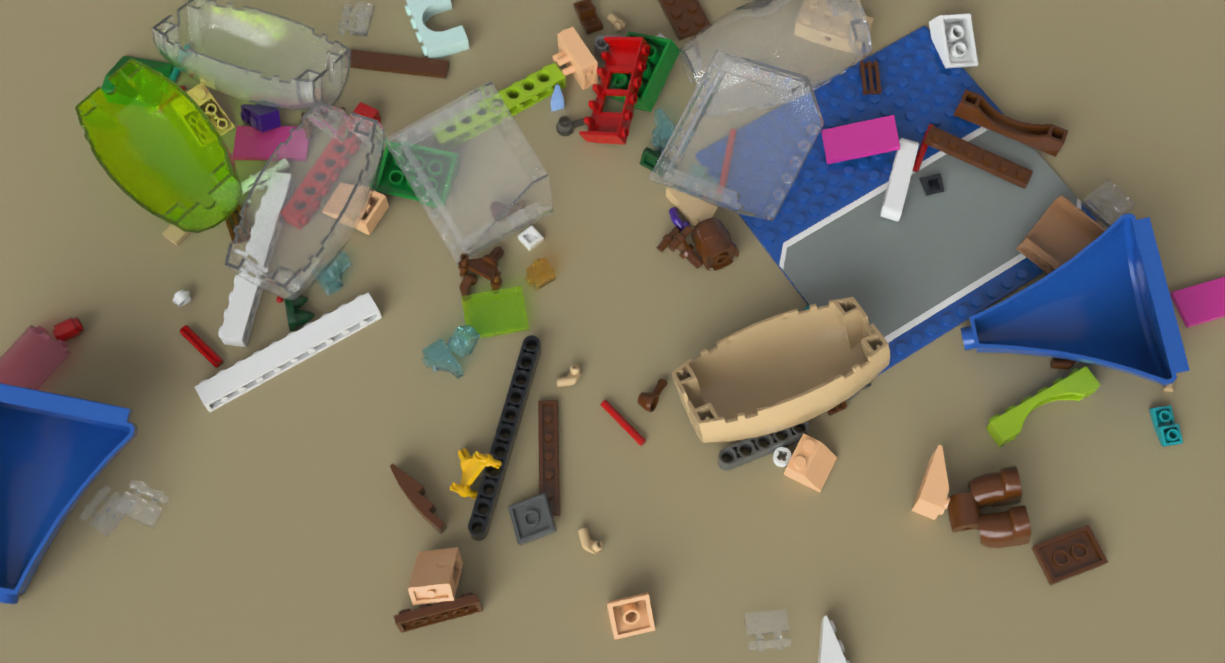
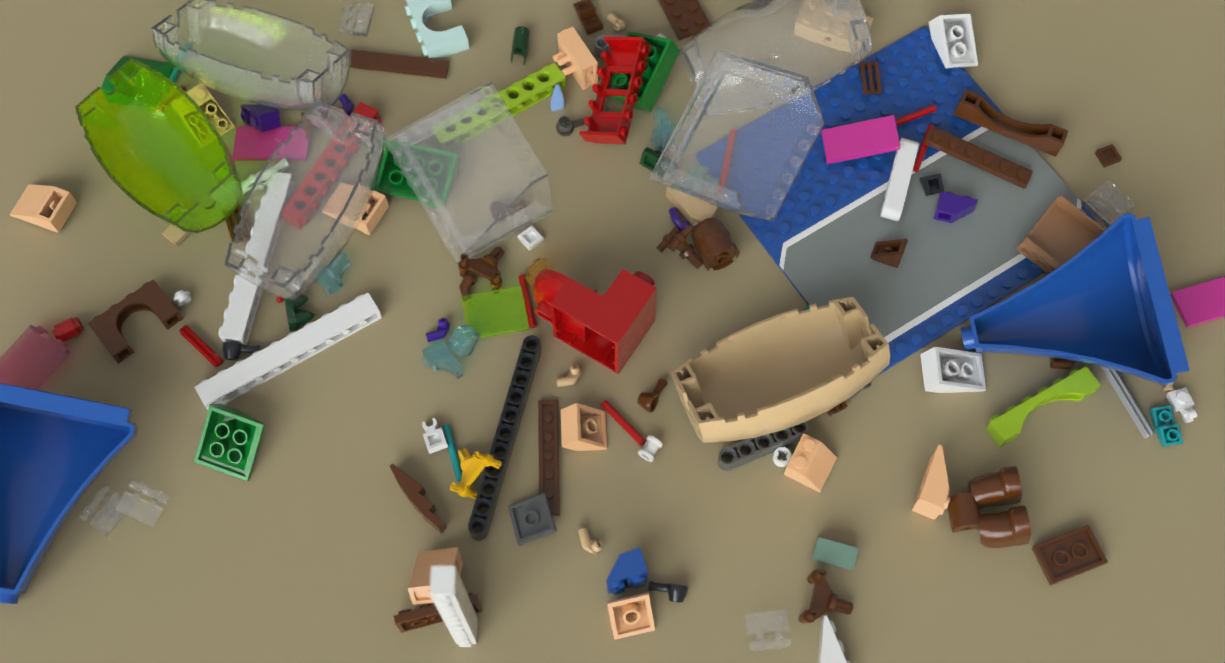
(44, 206): none -> light nougat slope
(147, 298): none -> reddish brown arch
(229, 441): none -> green slope
(233, 350): none -> black bar
(347, 104): none -> dark purple arm
(434, 437): none -> white plate
(440, 332): none -> dark purple arm
(453, 452): none -> teal bar
(454, 604): none -> white brick
(520, 42): none -> dark green piece
(528, 304): none -> red bar
(583, 428): none -> light nougat slope
(595, 324): none -> red piece
(627, 572): none -> blue slope
(650, 448): none -> white bush
(675, 592): none -> black bar
(823, 599): none -> reddish brown axle
(835, 553): none -> sand green hinge
(889, 252): none -> reddish brown slope
(917, 114): none -> red bar
(952, 371): none -> white slope
(953, 207): none -> dark purple slope
(1108, 155): none -> reddish brown tile
(1128, 402): none -> light grey axle
(1181, 401): none -> white plate

